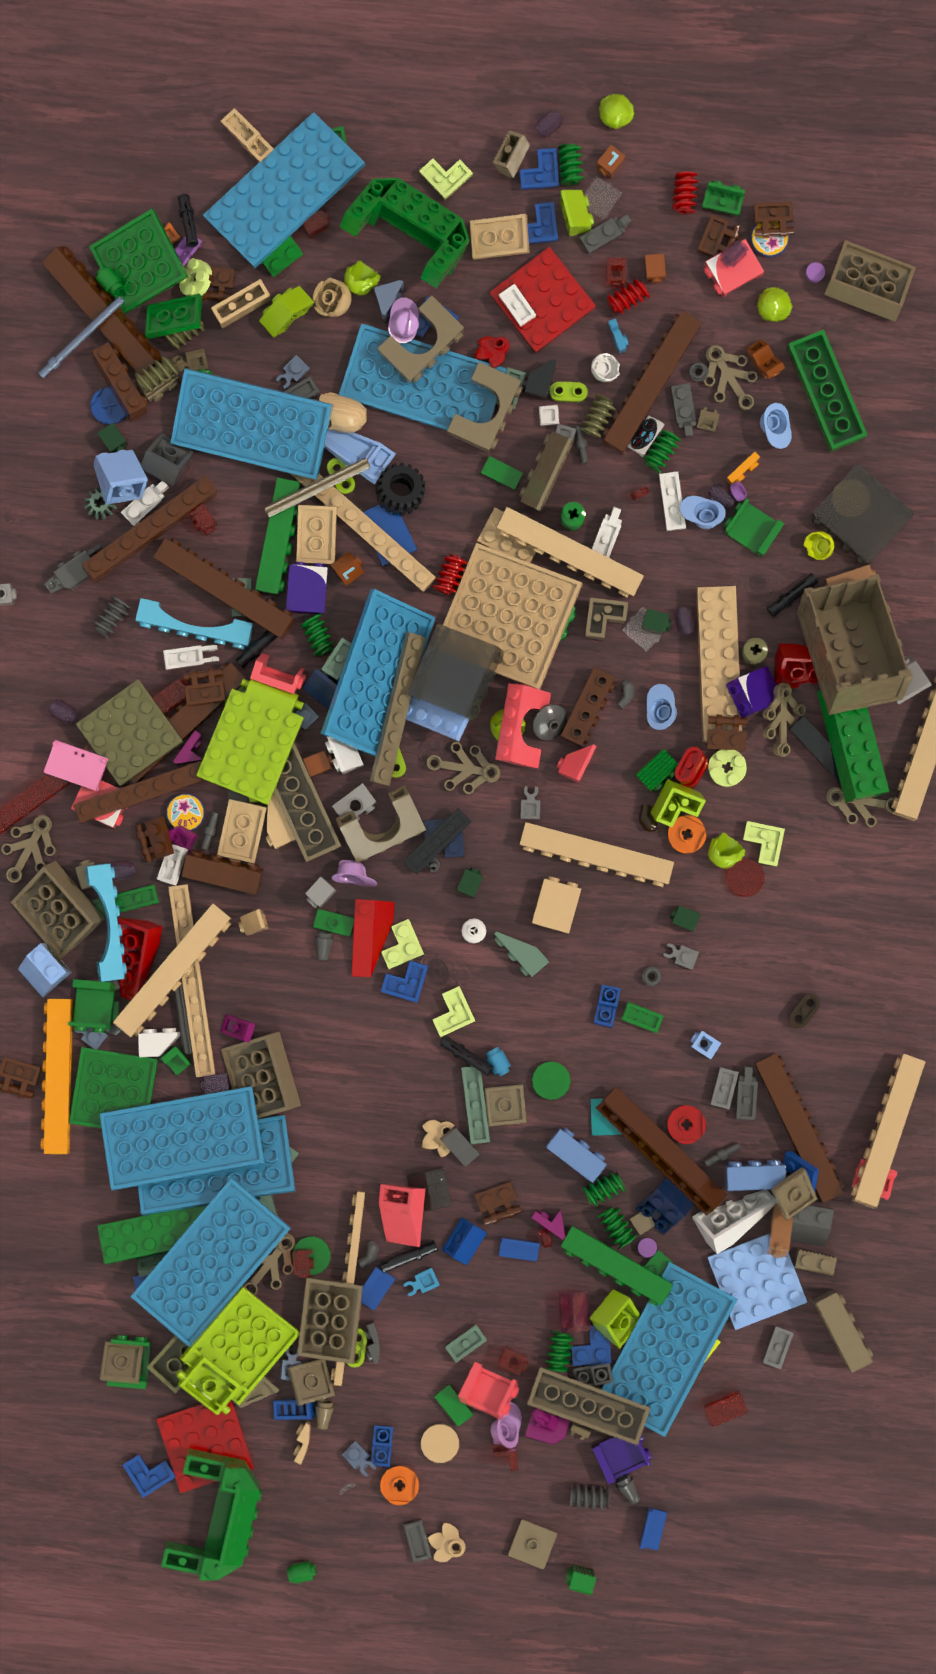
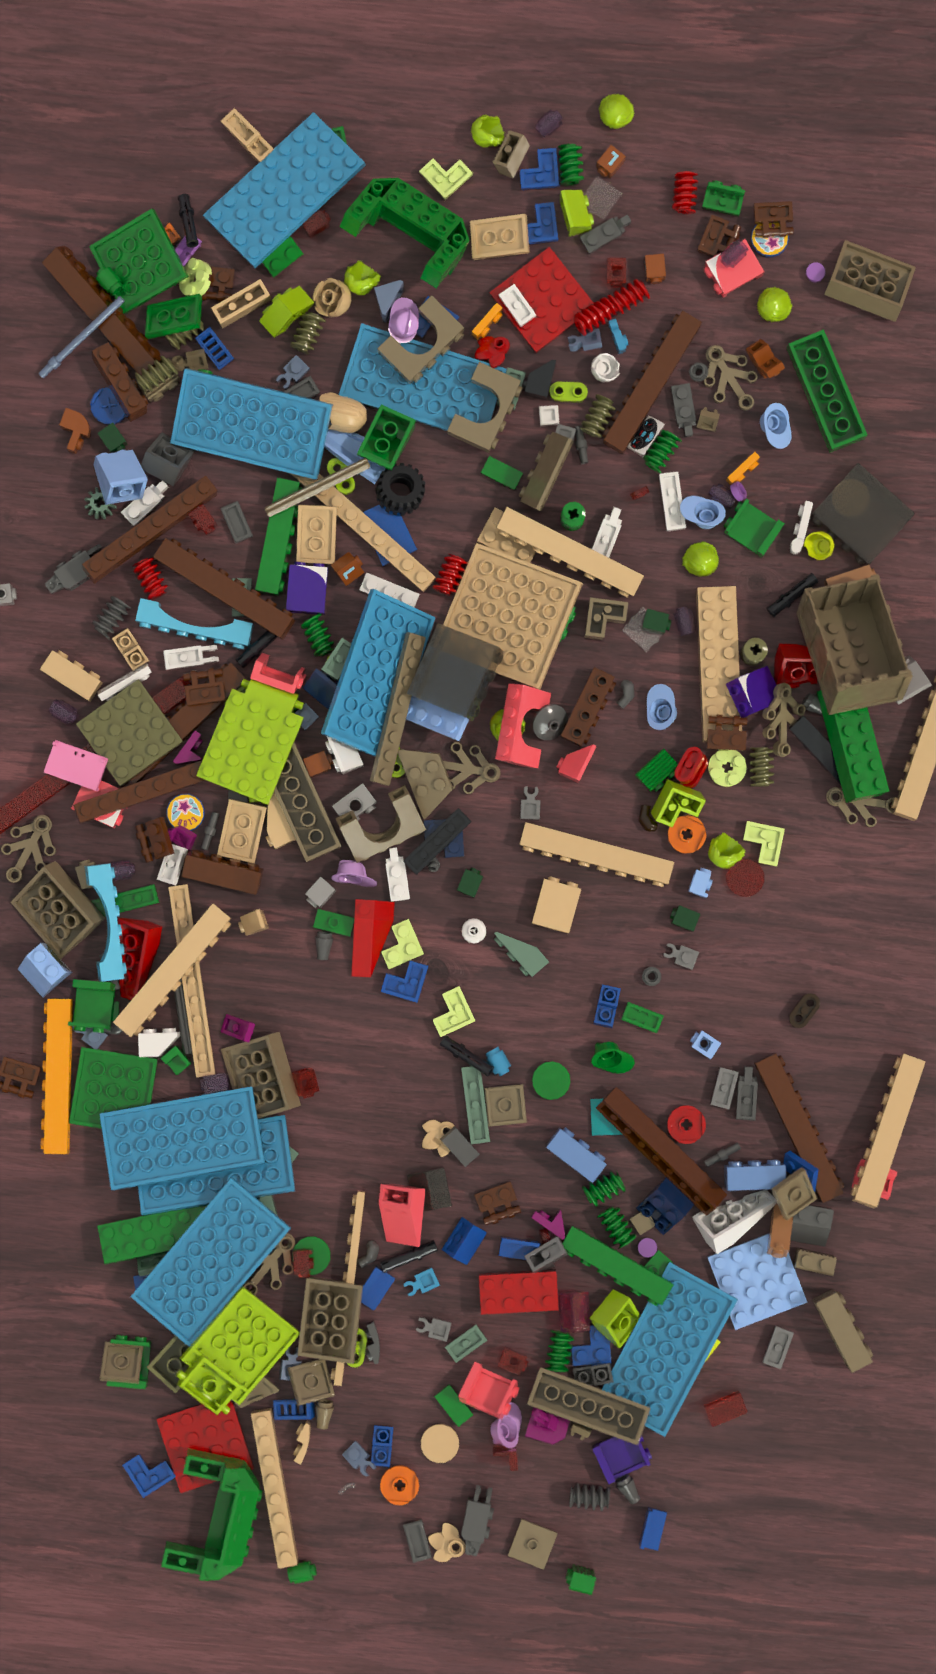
(72, 675): none -> tan brick
(78, 425): none -> dark orange brick
(109, 691): none -> white plate
(130, 649): none -> tan slope
(150, 578): none -> red piece
(203, 336): none -> blue slope
(236, 522): none -> dark grey tile
(274, 1488): none -> tan brick
(307, 332): none -> olive piece
(311, 1082): none -> clear red brick
(387, 437): none -> green slope
(390, 589): none -> white plate
(397, 876): none -> white hinge
(426, 777): none -> dark tan wing
(438, 1329): none -> flat silver plate
(476, 1520): none -> dark grey hinge
(482, 328): none -> light orange plate
(487, 131): none -> lime hair
(518, 1292): none -> red brick
(545, 1255): none -> flat silver slope
(588, 342): none -> sand blue plate
(594, 314): none -> red piece
(611, 1058): none -> green piece
(700, 882): none -> light blue brick
(701, 559): none -> lime hair
(761, 767): none -> olive piece
(801, 528): none -> white hinge
(812, 703): none -> dark grey cone

